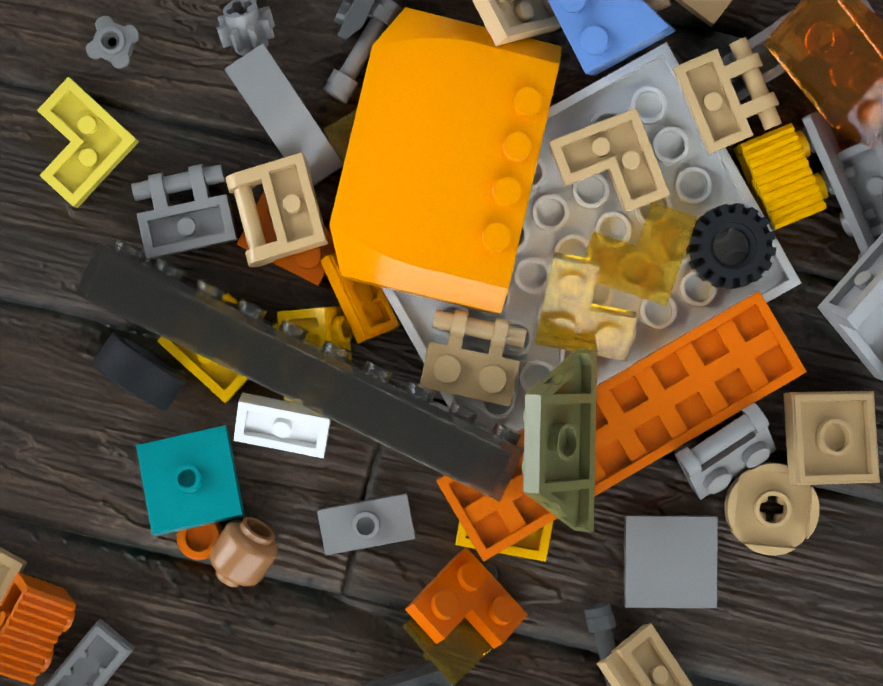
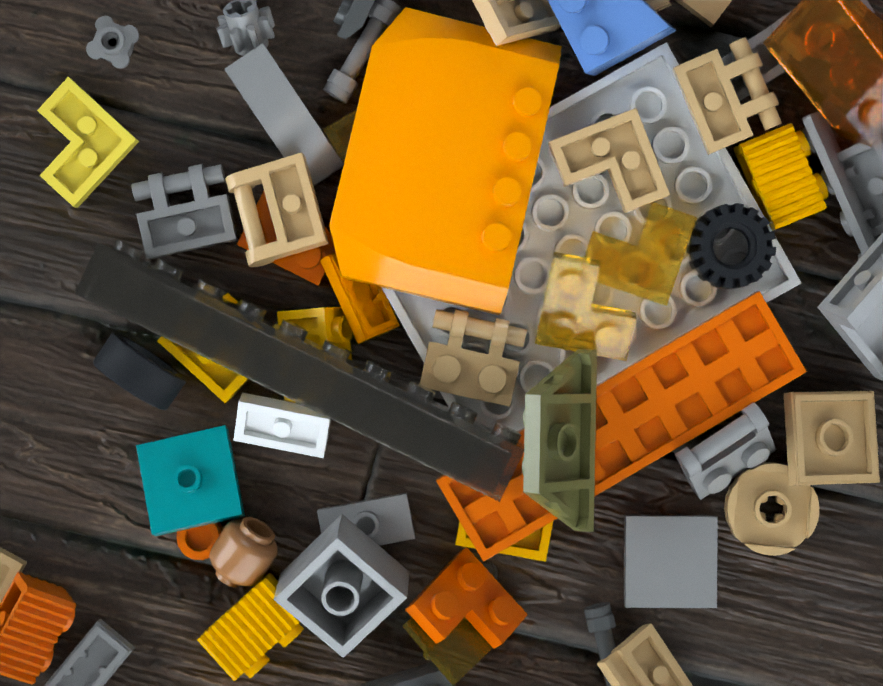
(250, 630): none -> yellow brick
(342, 586): none -> light grey brick

